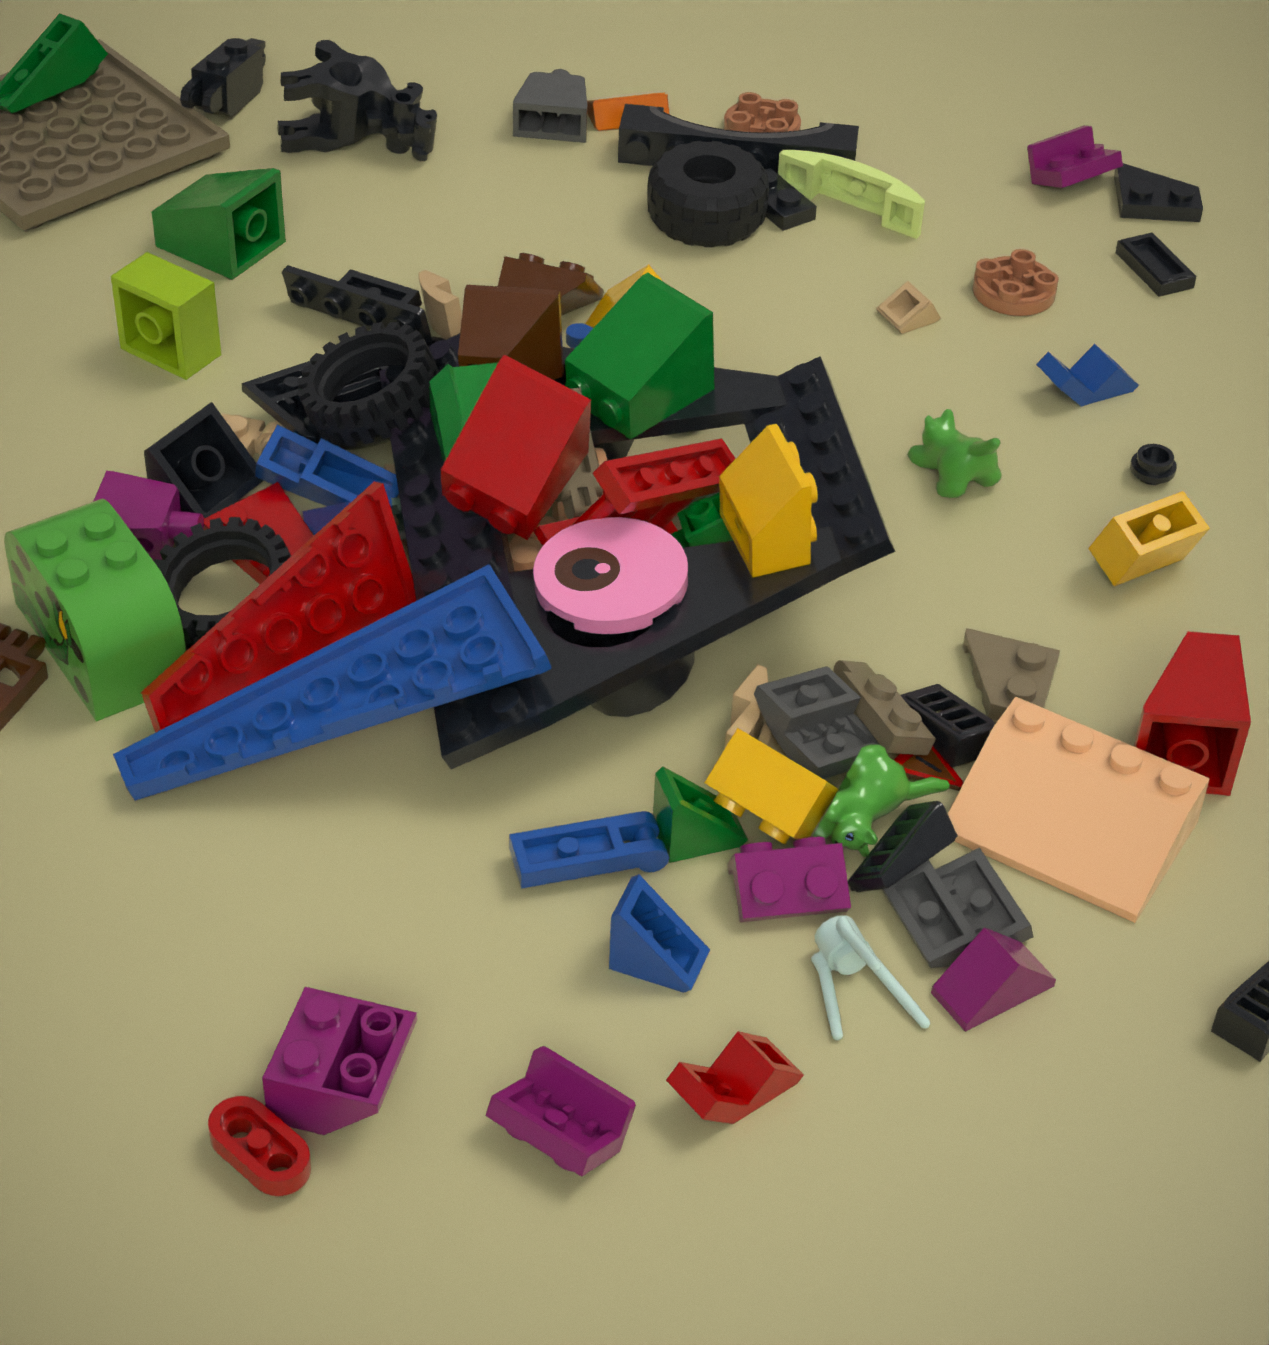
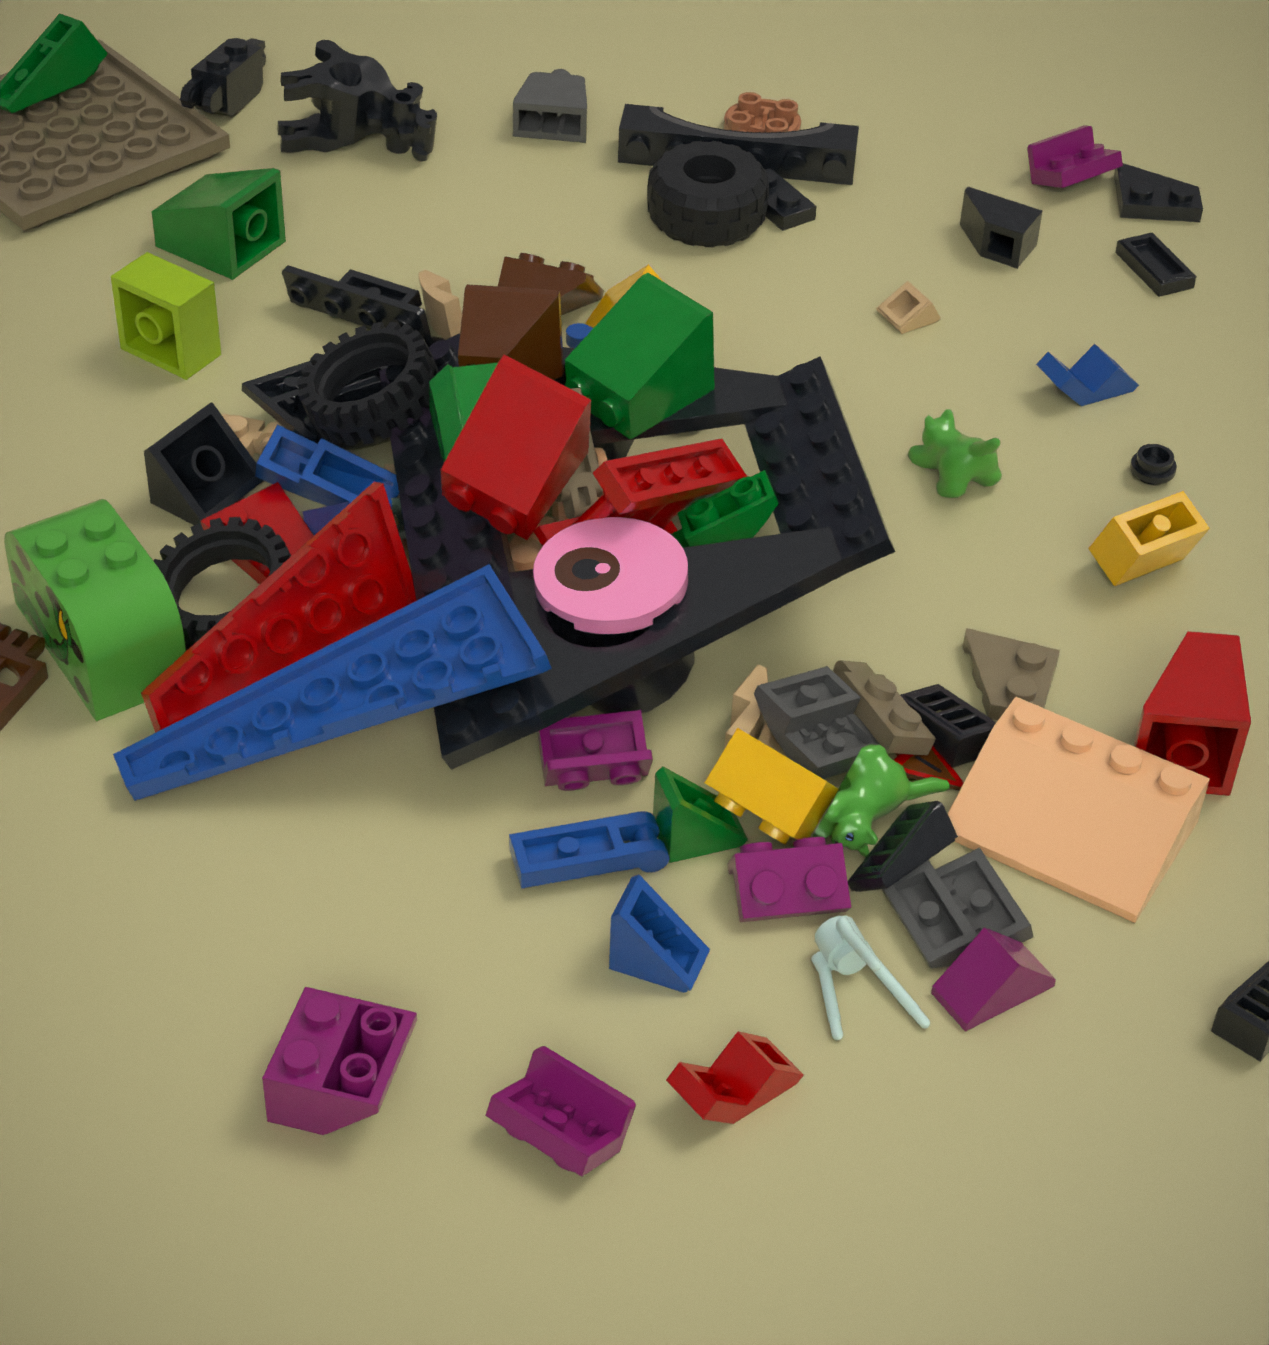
(148, 509): magenta torso -> none
(265, 1148): red plate -> none
(594, 750): none -> magenta bracket
(607, 112): orange slope -> none
(769, 504): yellow slope -> none
(855, 185): yellowish green slope -> none
(999, 226): none -> black slope
(1015, 284): nougat tile -> none

